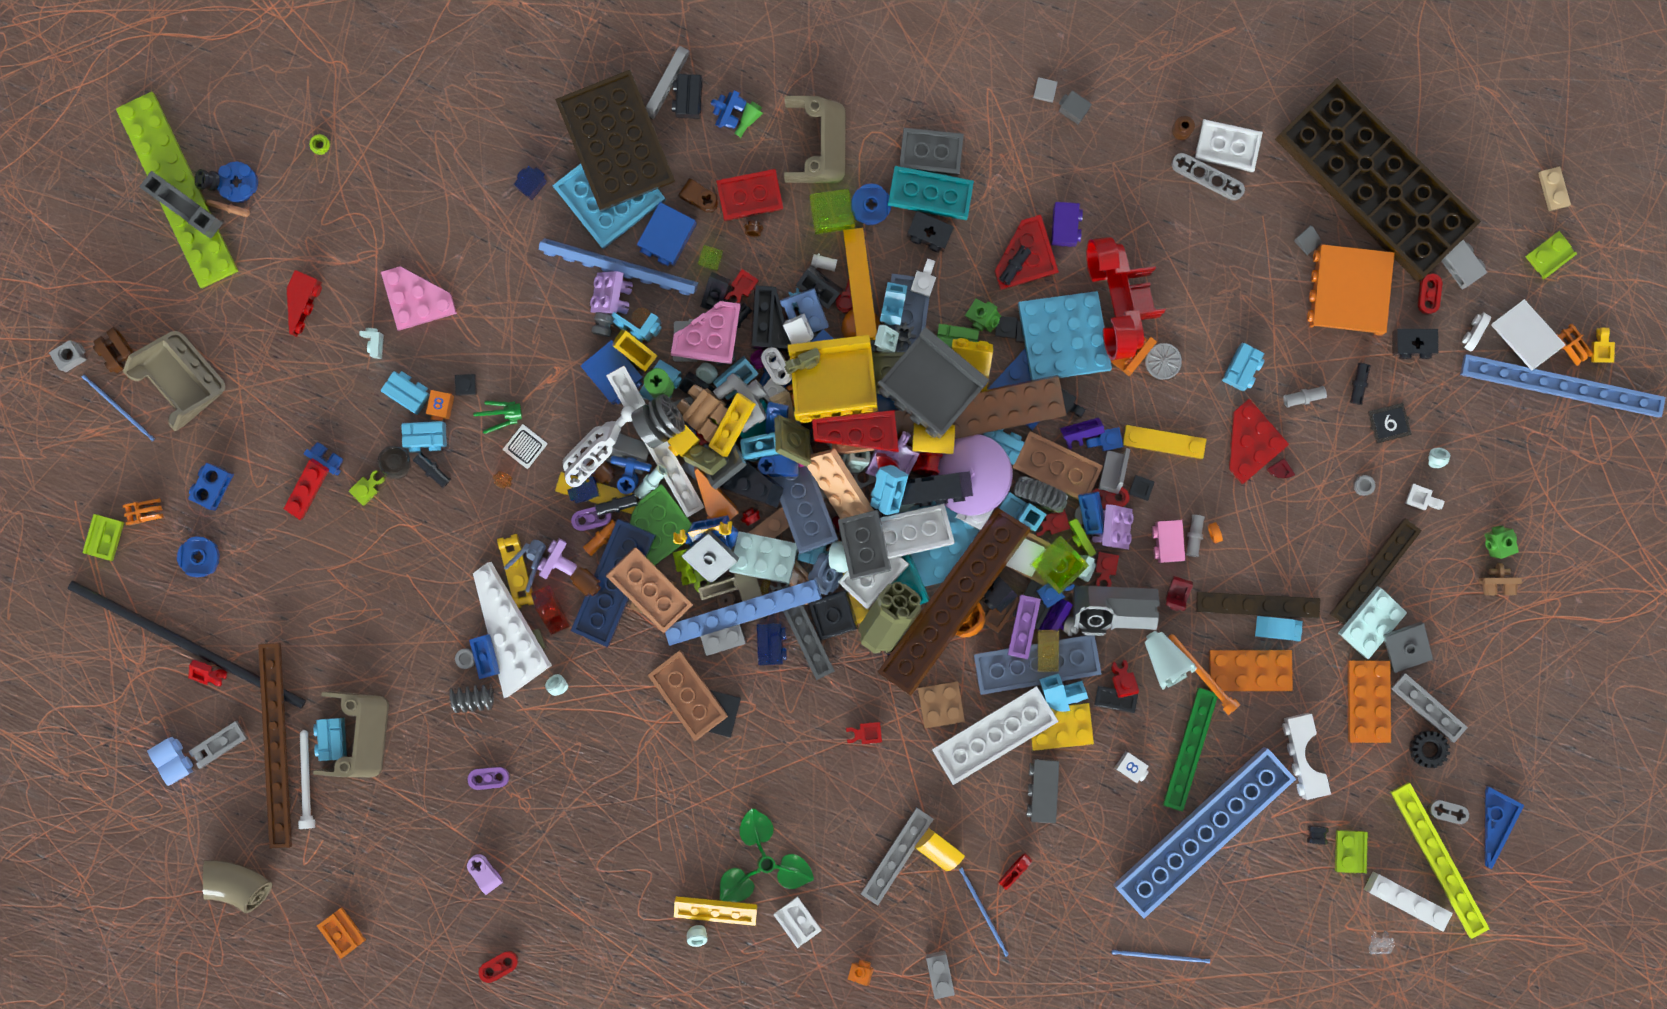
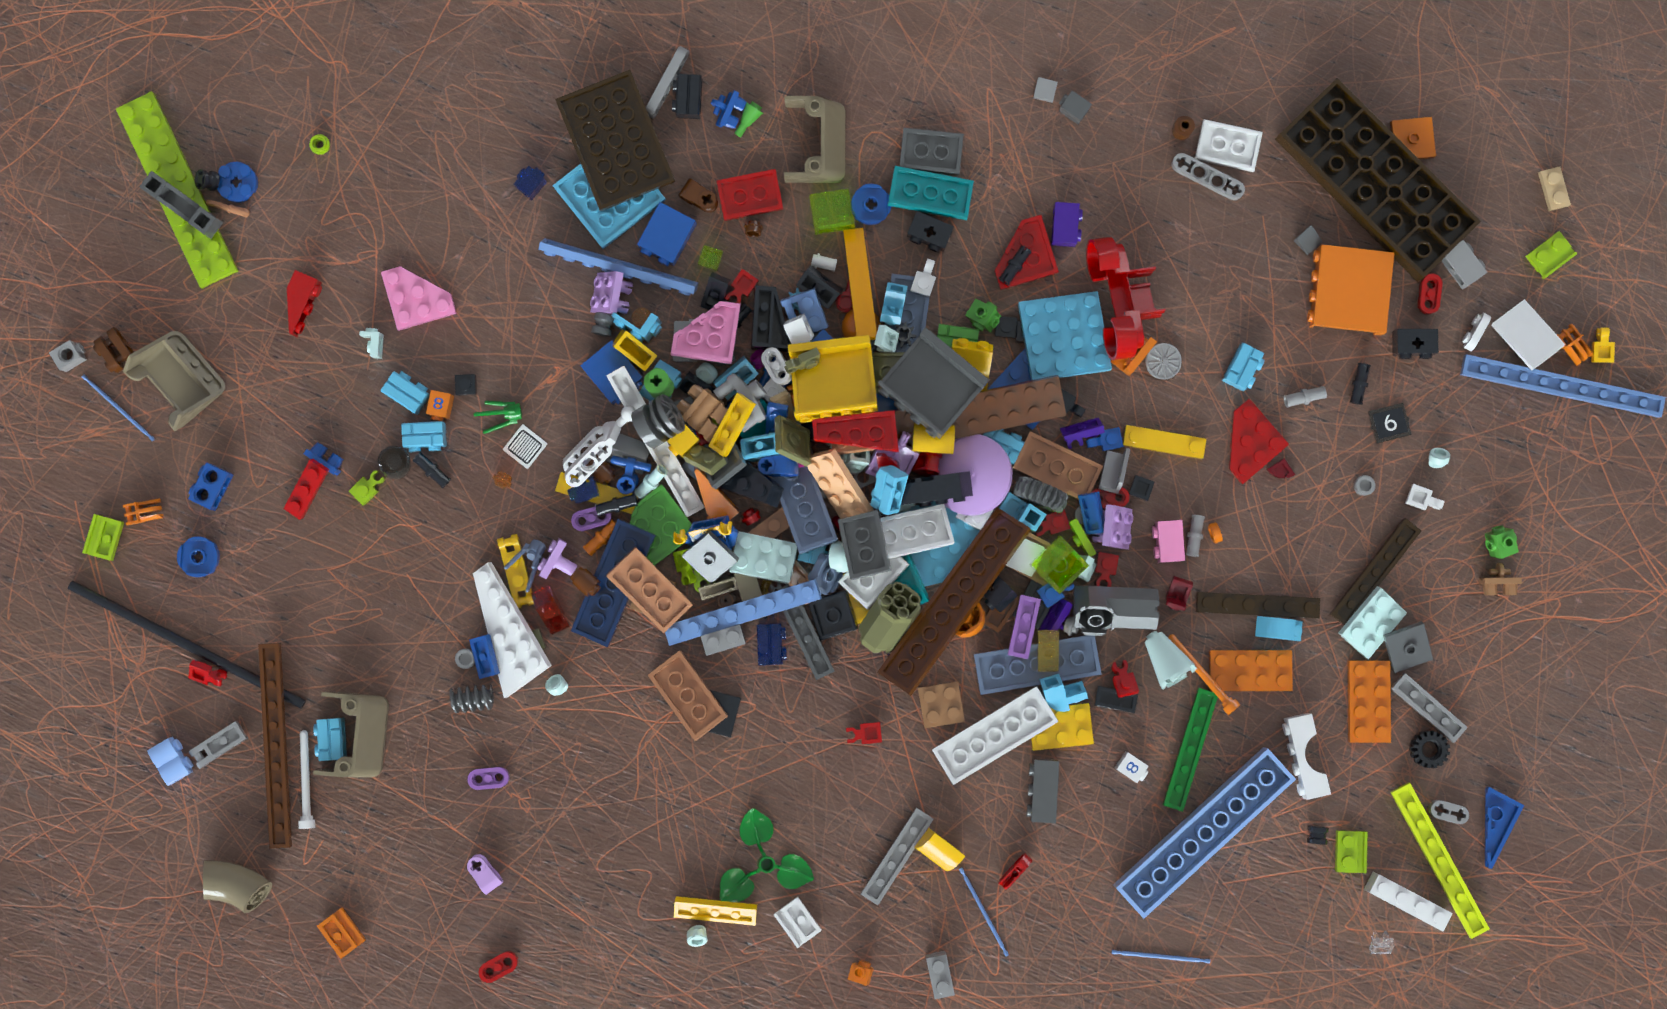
(1416, 135): none -> orange plate

